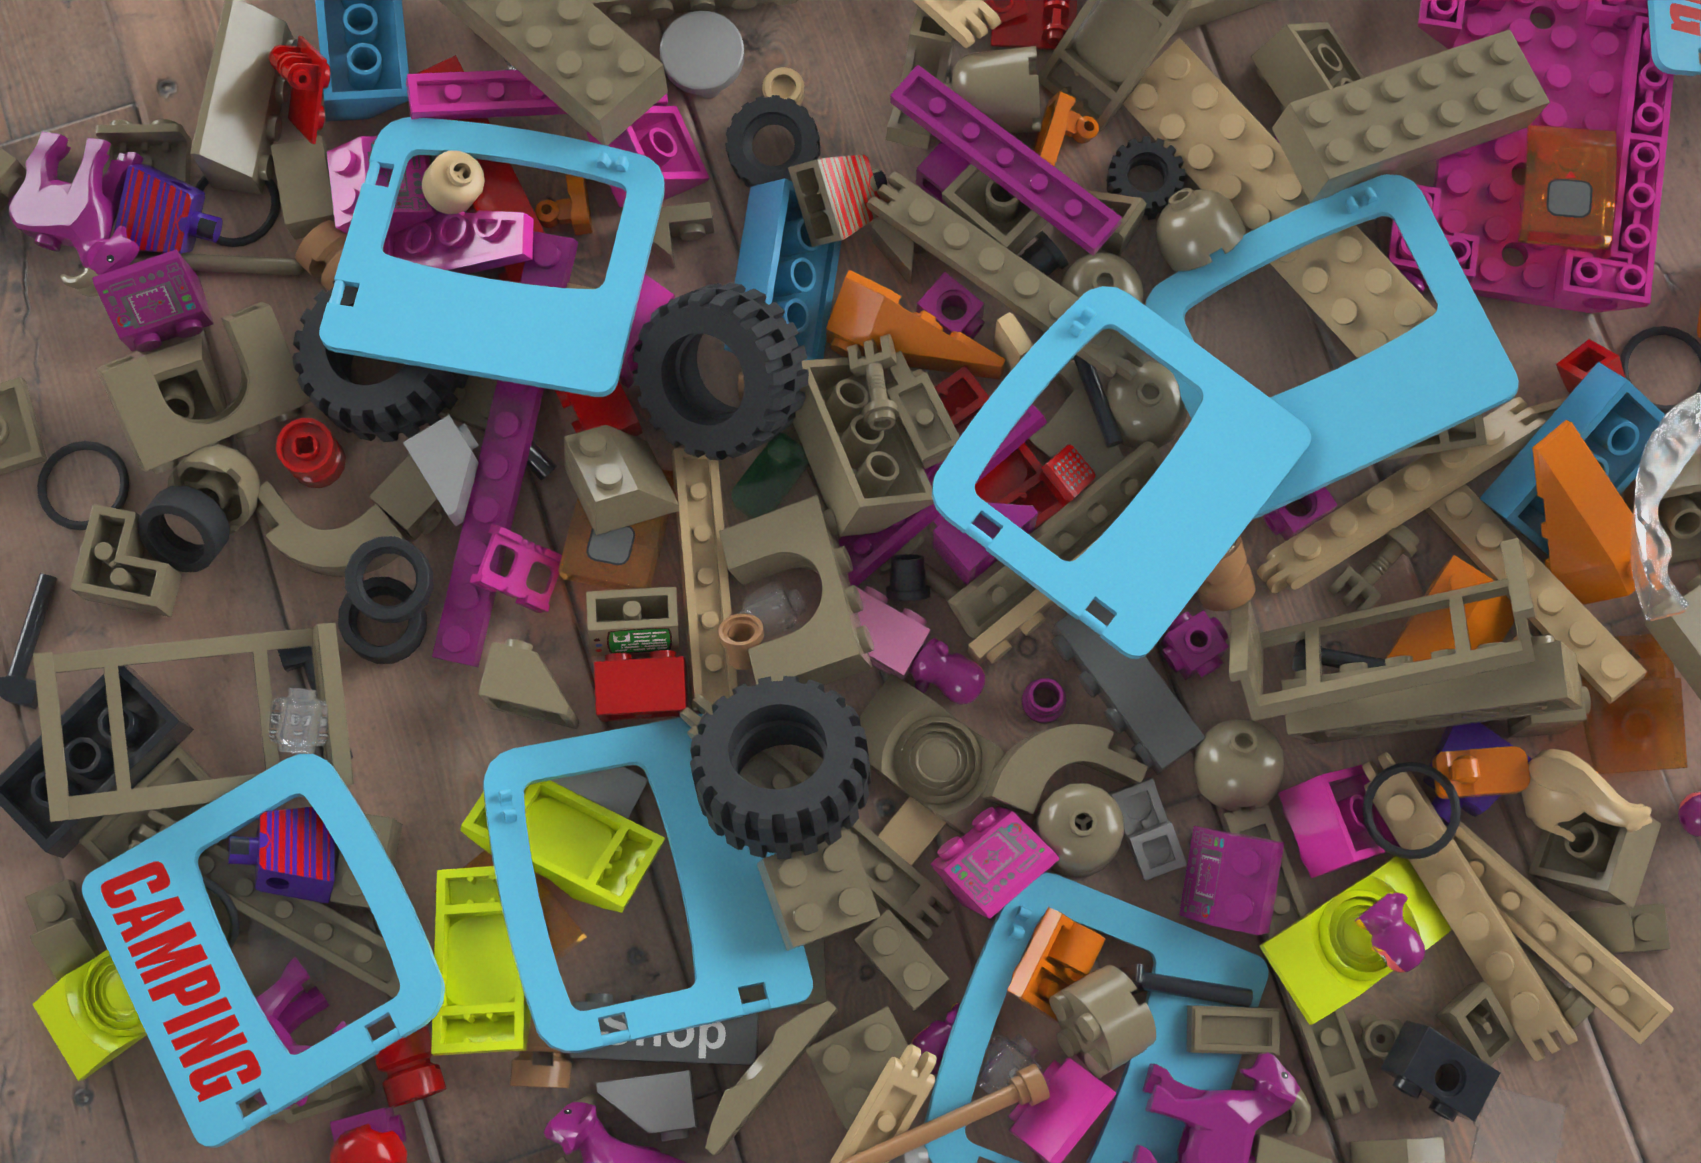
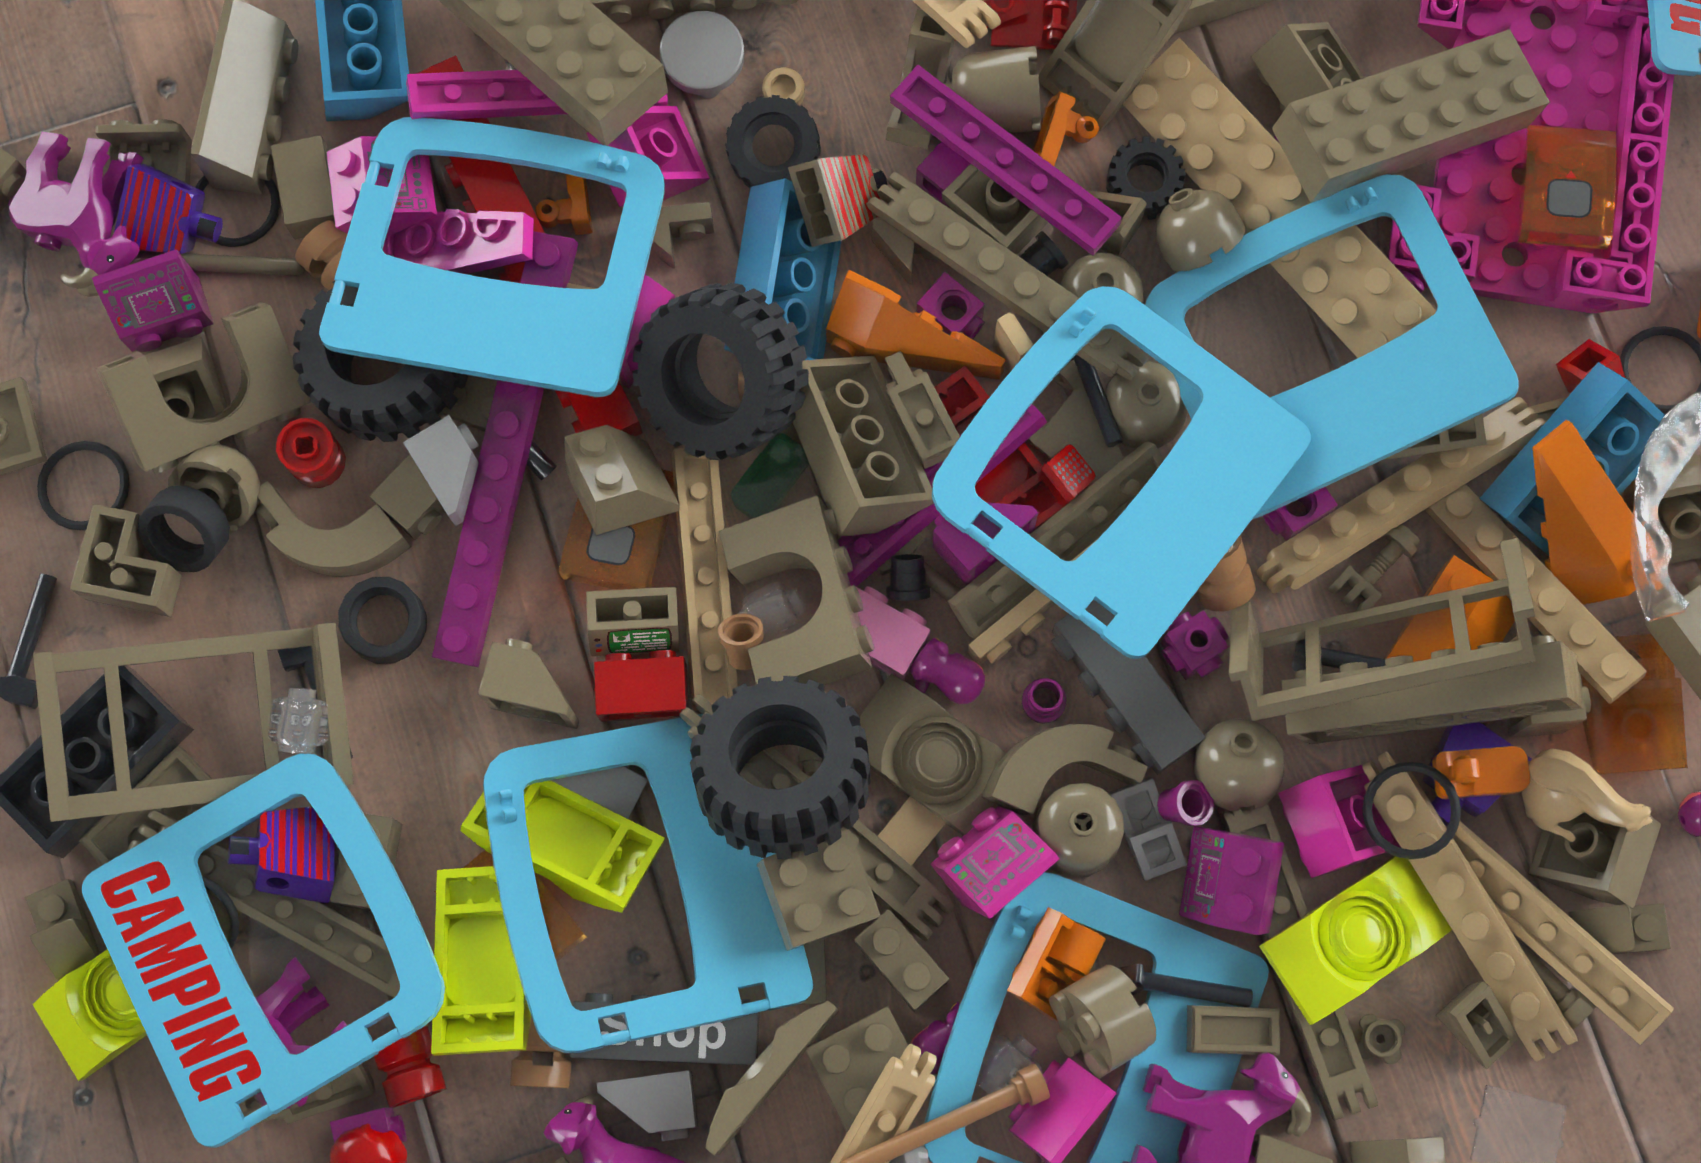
(308, 76): red hinge -> none
(365, 555): black tyre -> none
(453, 182): tan head -> none
(515, 582): dark pink piece -> none
(880, 411): dark tan hinge -> none
(1186, 803): none -> magenta piece
(1391, 935): magenta animal -> none
(1463, 1079): black brick -> none

